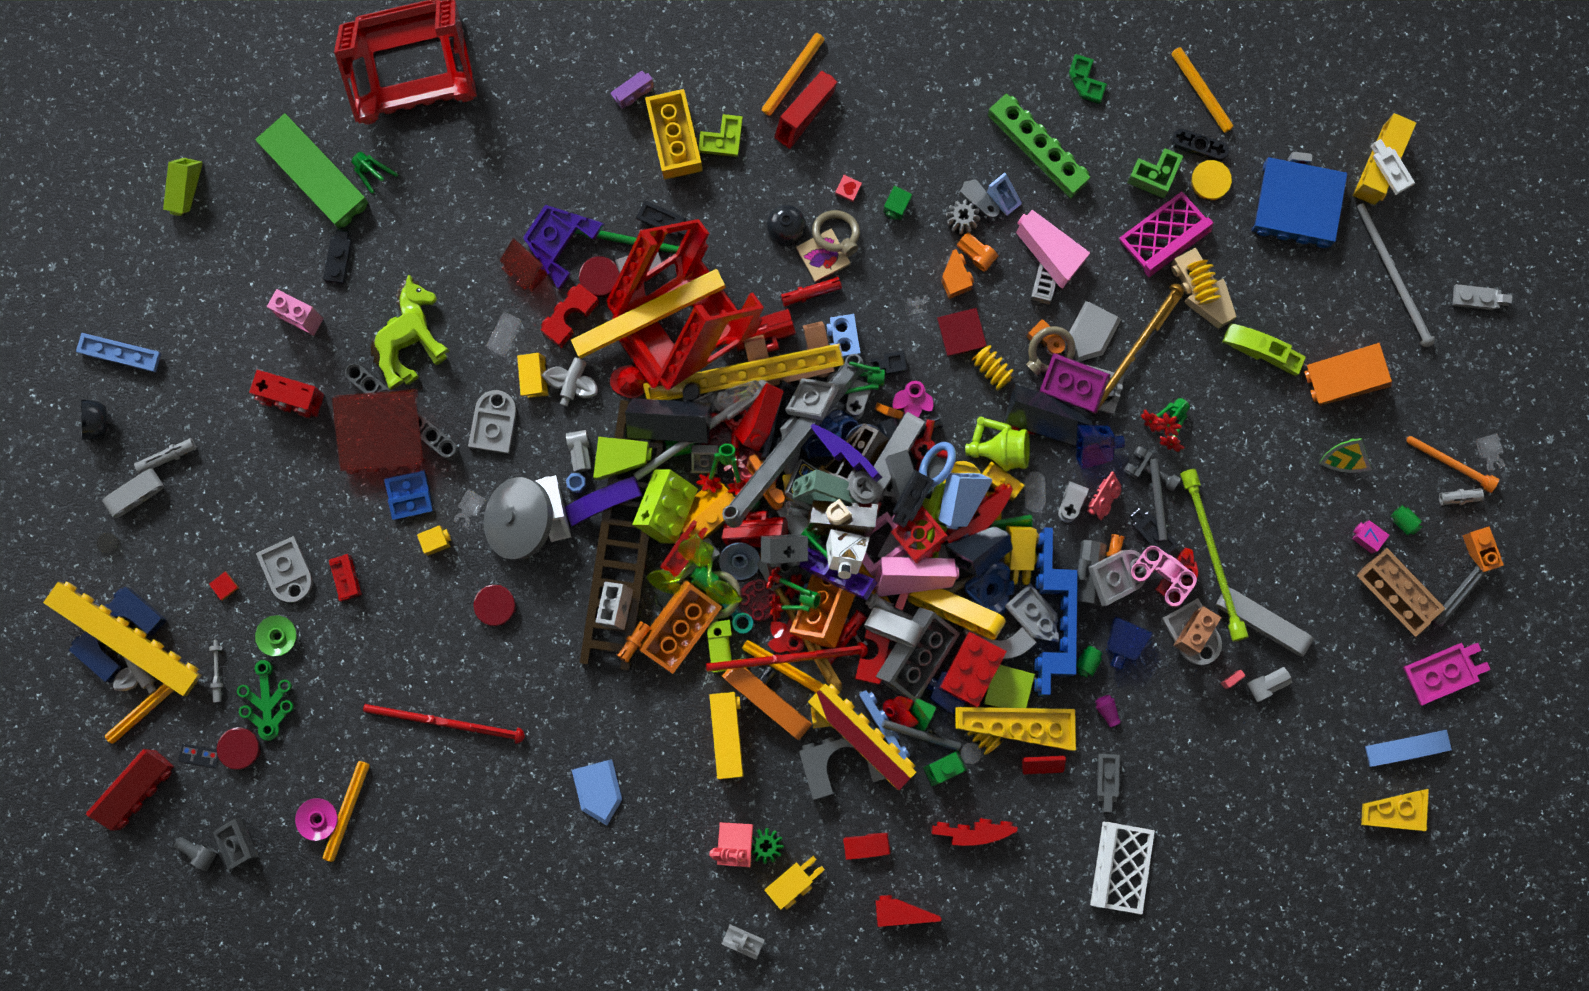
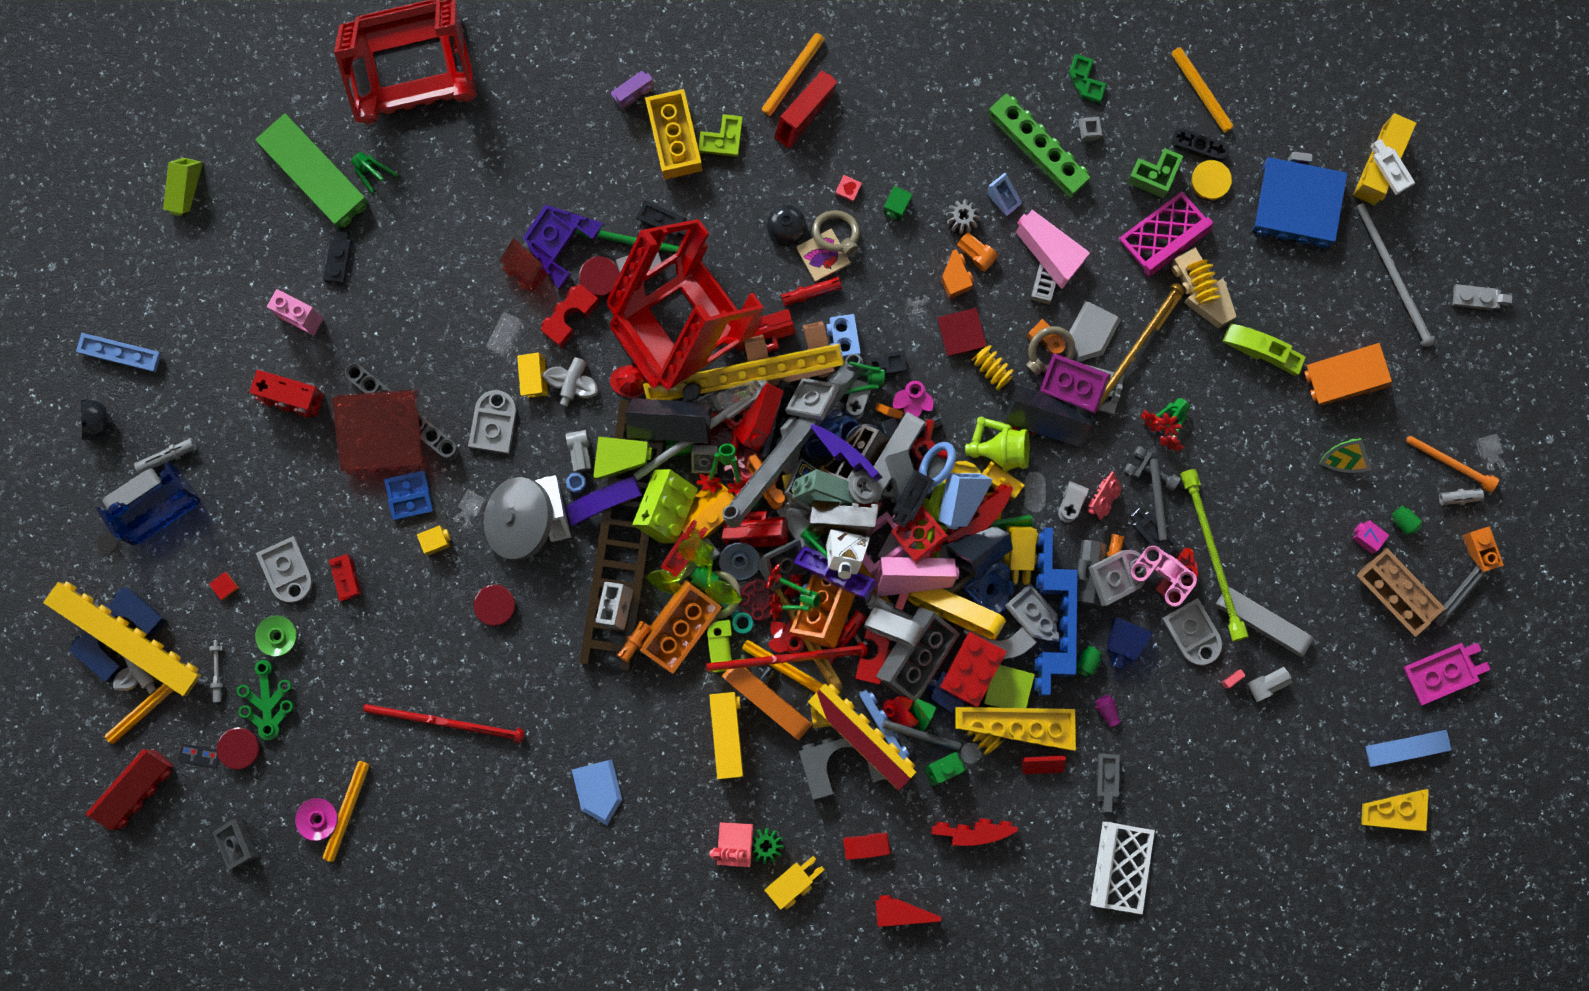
(152, 509): none -> clear blue windscreen
(200, 855): dark grey pin -> none
(404, 332): lime animal -> none
(648, 313): yellow tile -> none
(743, 941): light grey hips -> none
(794, 545): dark grey brick -> none
(838, 513): tile -> none
(976, 194): dark grey piece -> none
(1090, 129): none -> light grey brick
(1096, 445): clear blue torso -> none
(1200, 629): nougat window -> none

